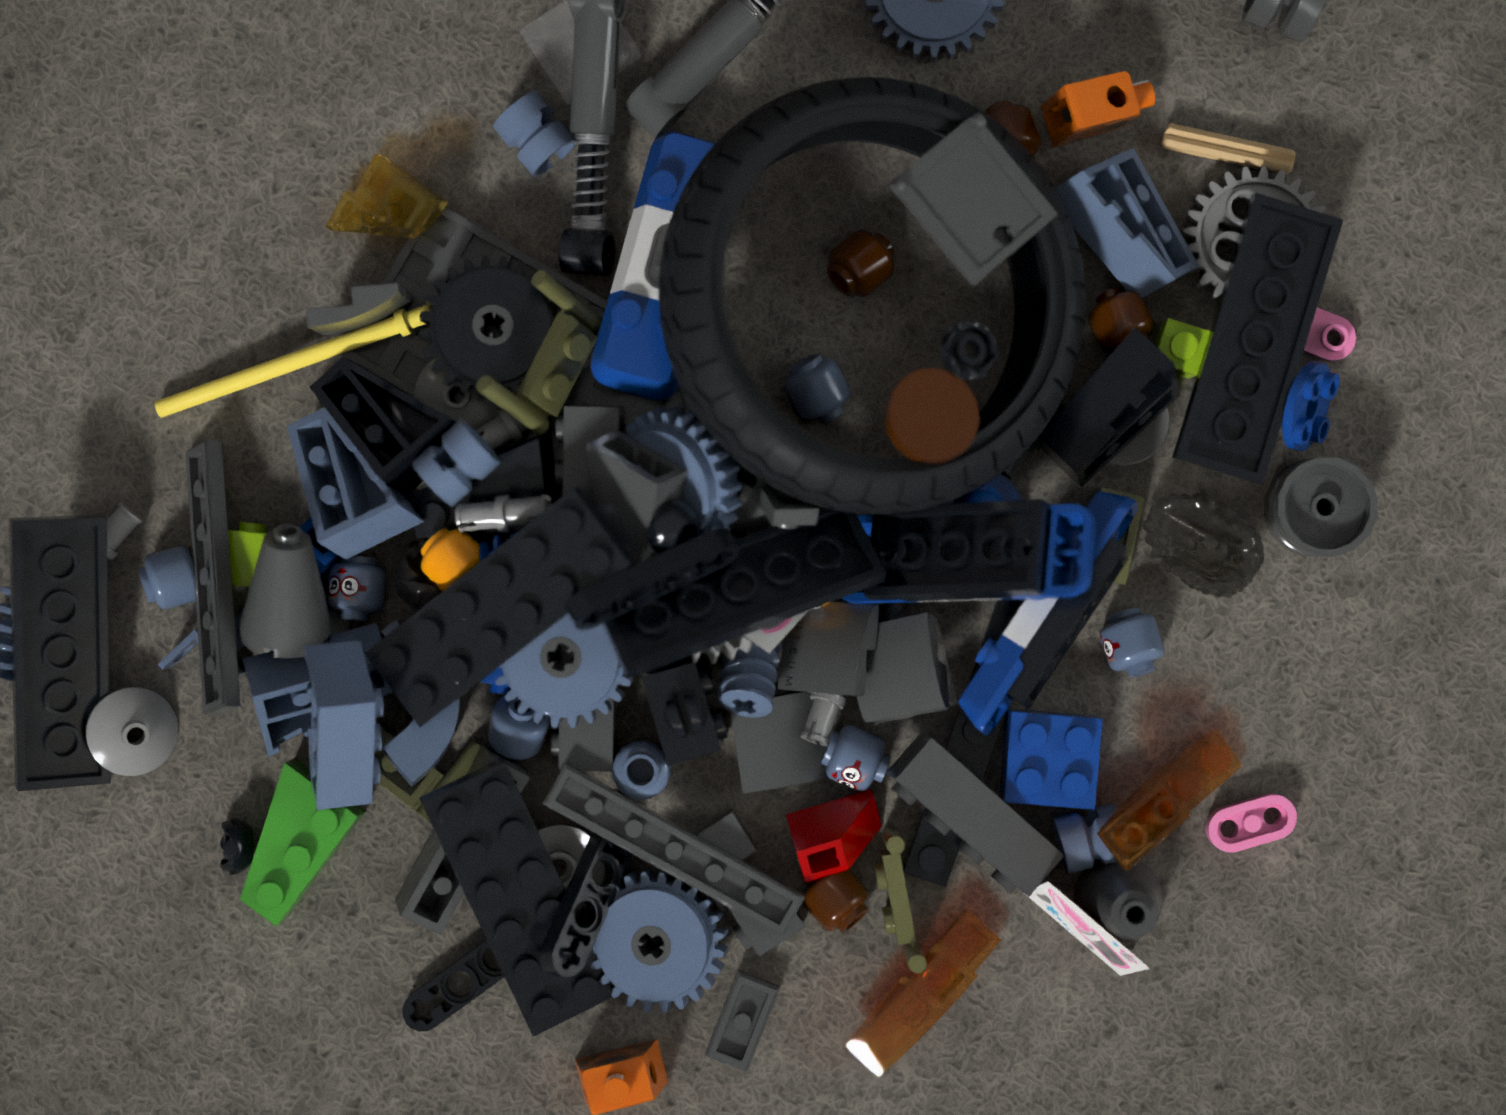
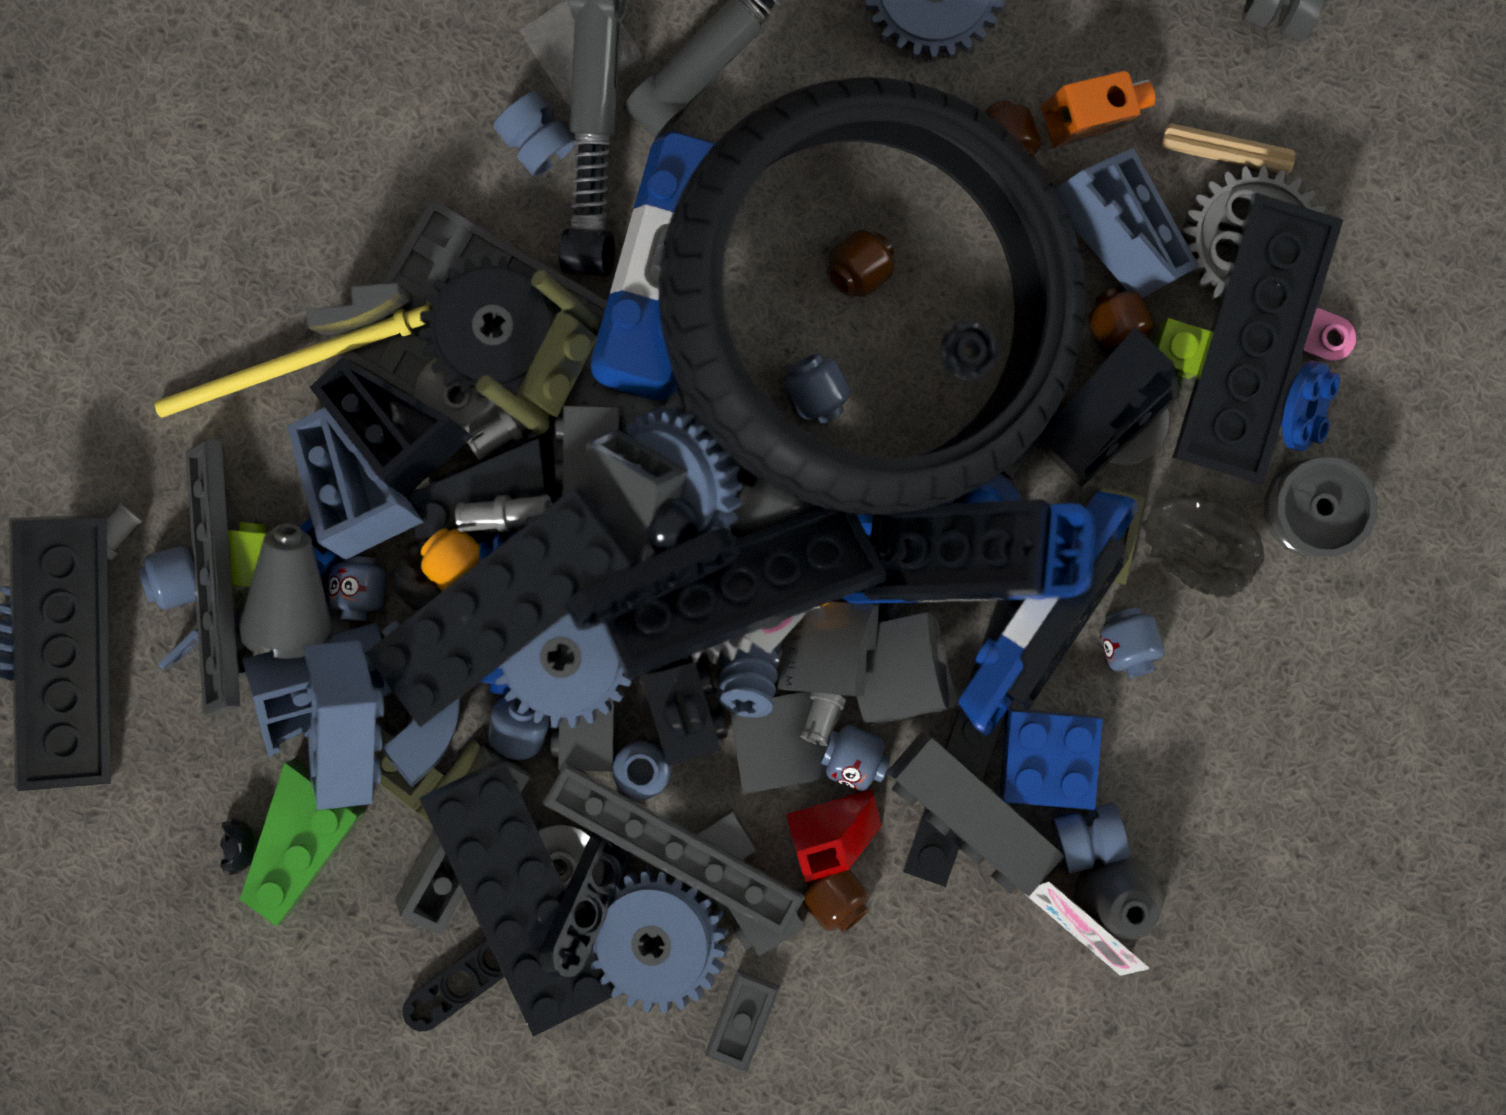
(118, 714): light grey dish -> none
(387, 203): clear yellow slope -> none
(459, 446): sand blue wheel -> none
(622, 1077): orange torso -> none
(786, 510): dark grey plate -> none
(898, 915): olive plate -> none
(923, 997): clear orange slope -> none
(931, 415): reddish brown tile -> none
(968, 191): dark grey container -> none
(1167, 799): clear orange slope -> none
(1250, 823): bright pink plate -> none

